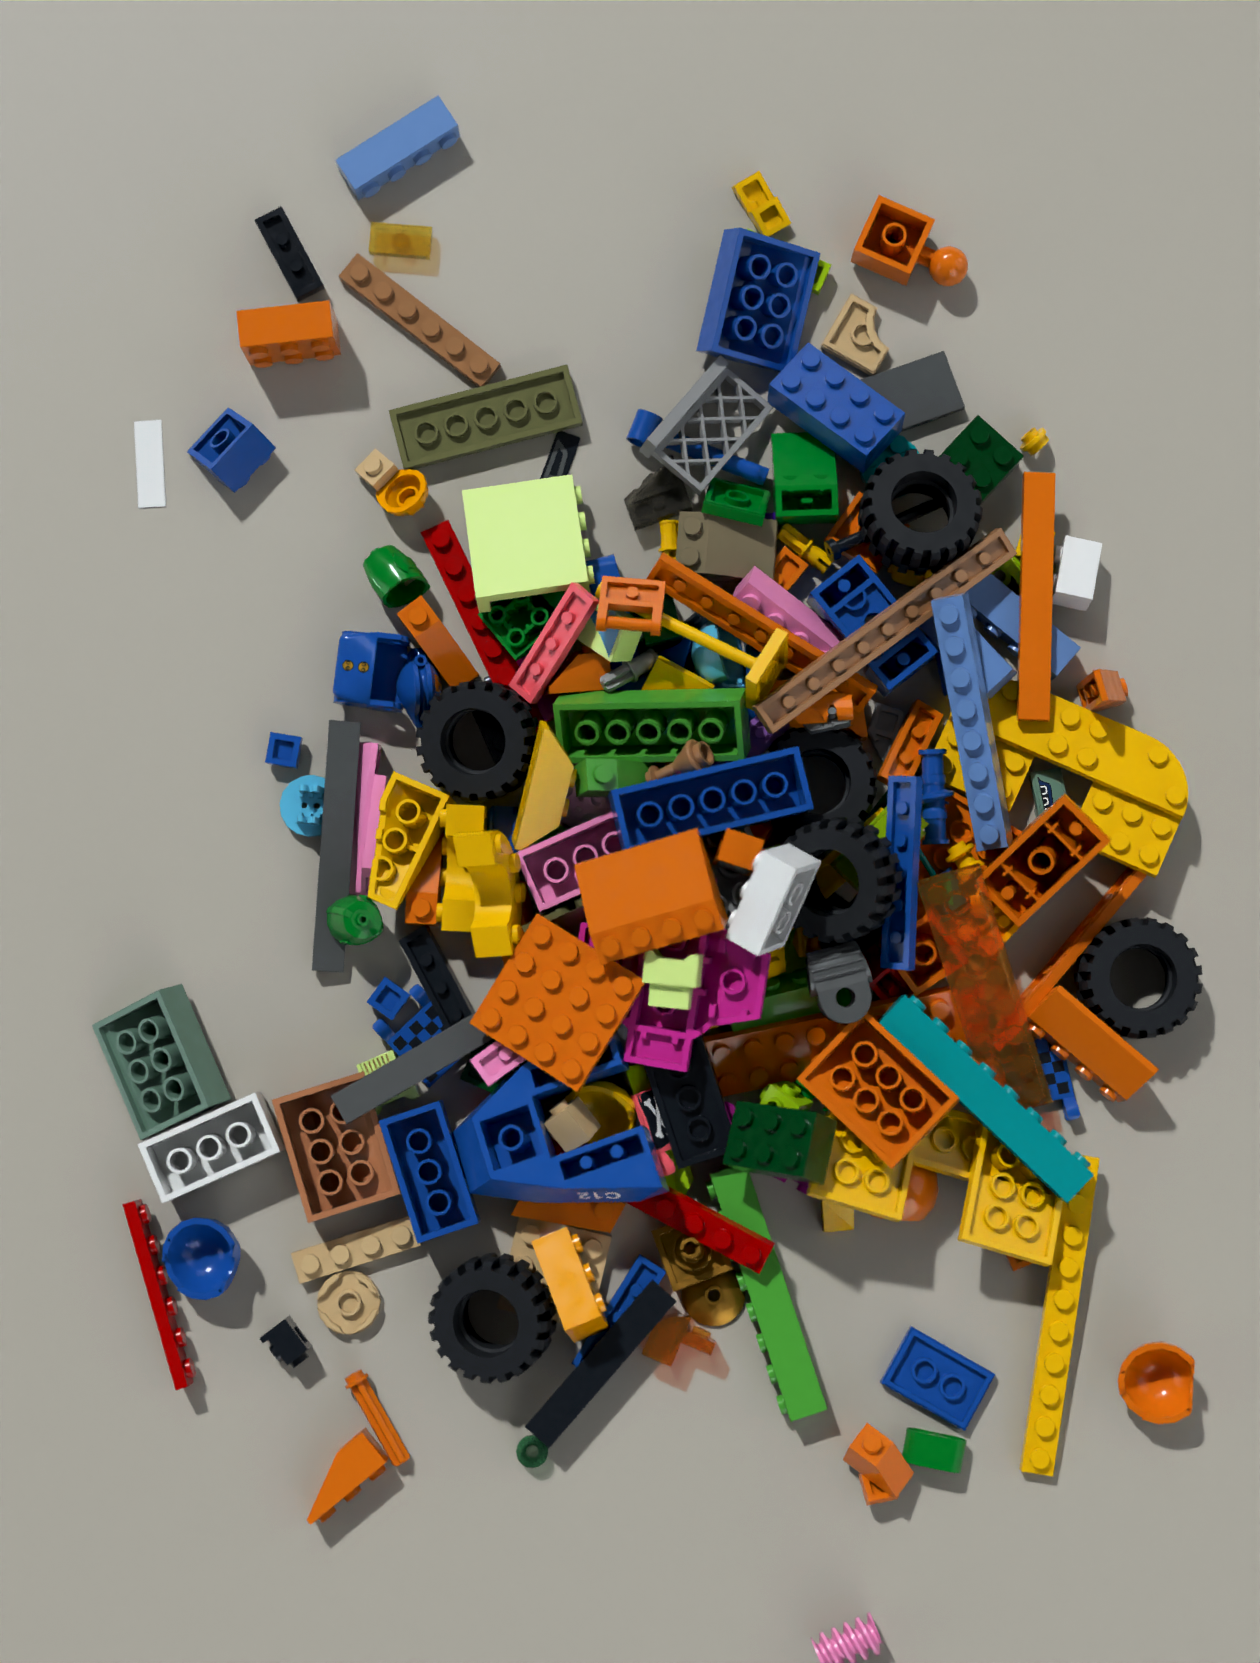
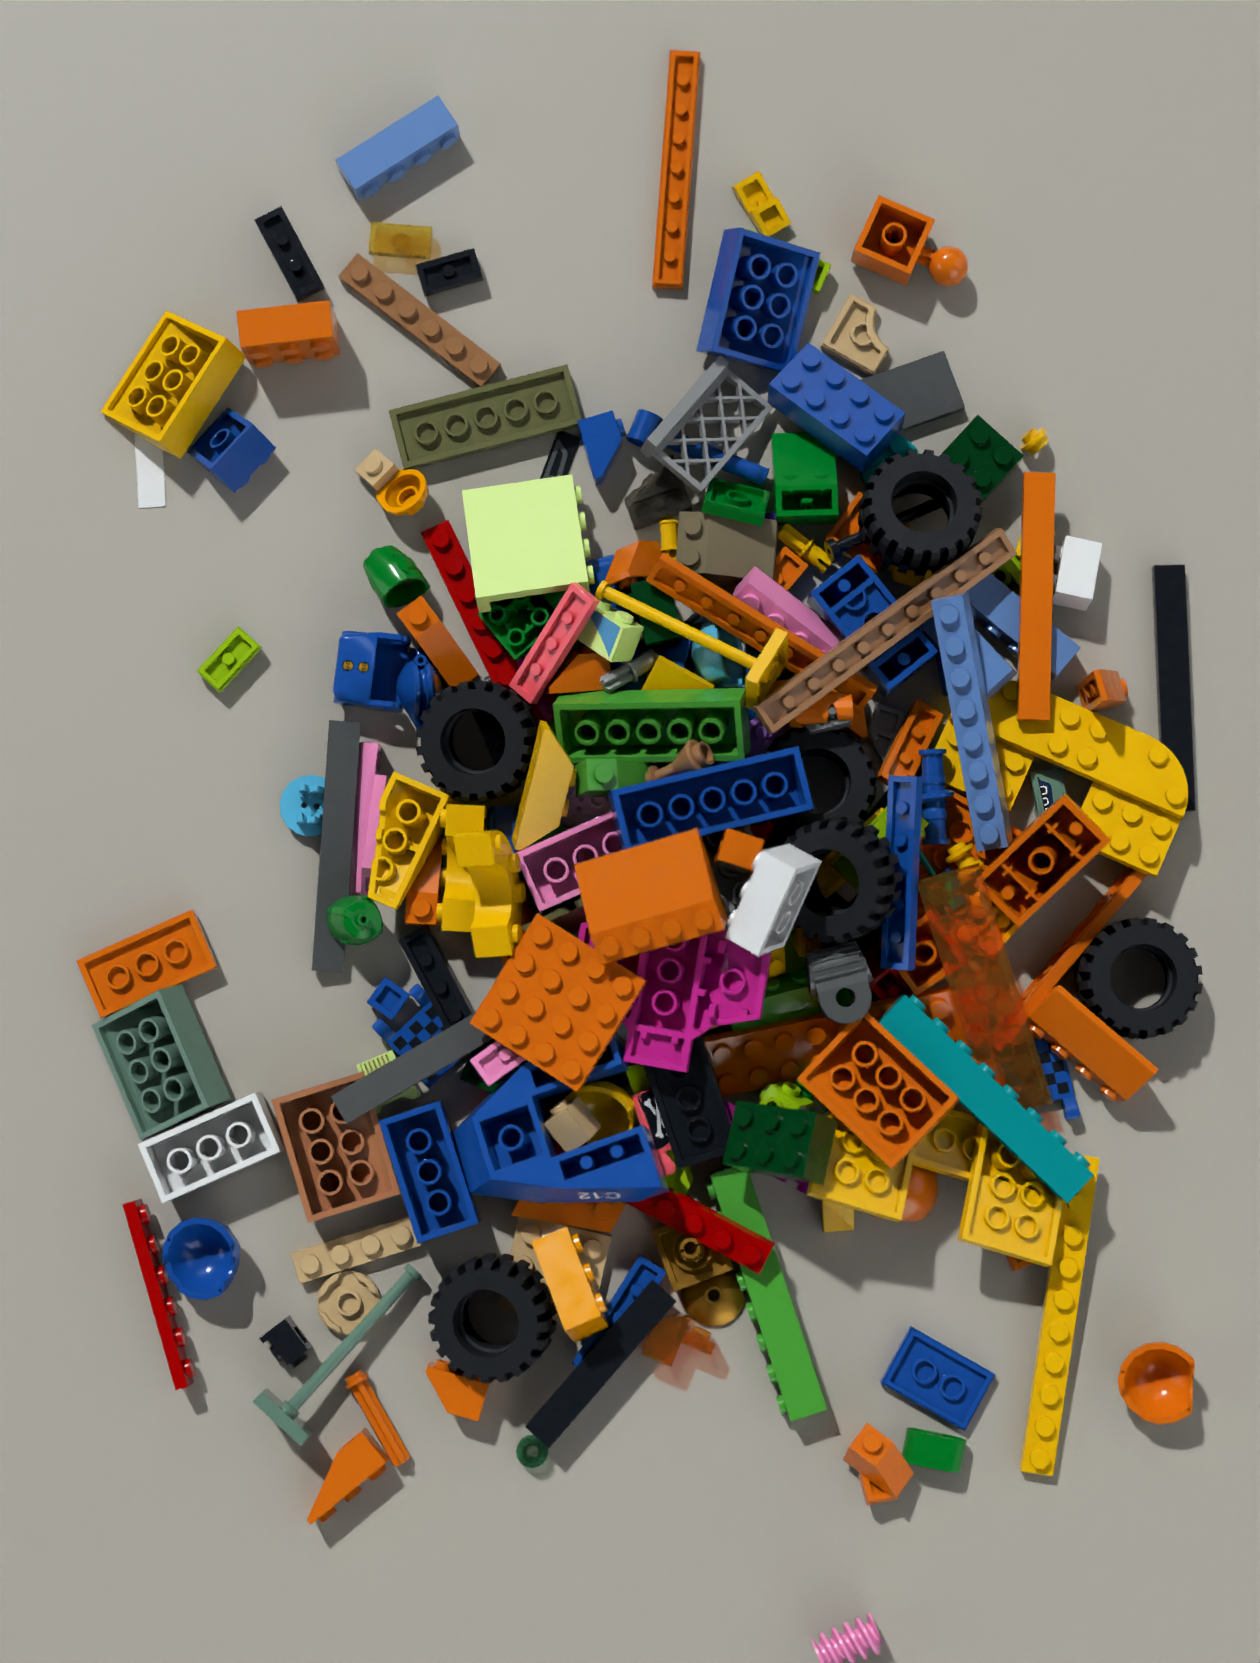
(146, 963): none -> orange plate
(174, 383): none -> yellow slope
(229, 659): none -> lime plate
(283, 750): blue plate -> none
(286, 1413): none -> sand green tile
(449, 272): none -> black plate
(456, 1392): none -> orange slope
(601, 442): none -> blue slope
(631, 596): orange plate -> none
(633, 563): none -> orange slope
(671, 979): yellowish green piece -> none
(676, 170): none -> orange tile
(1173, 668): none -> black tile

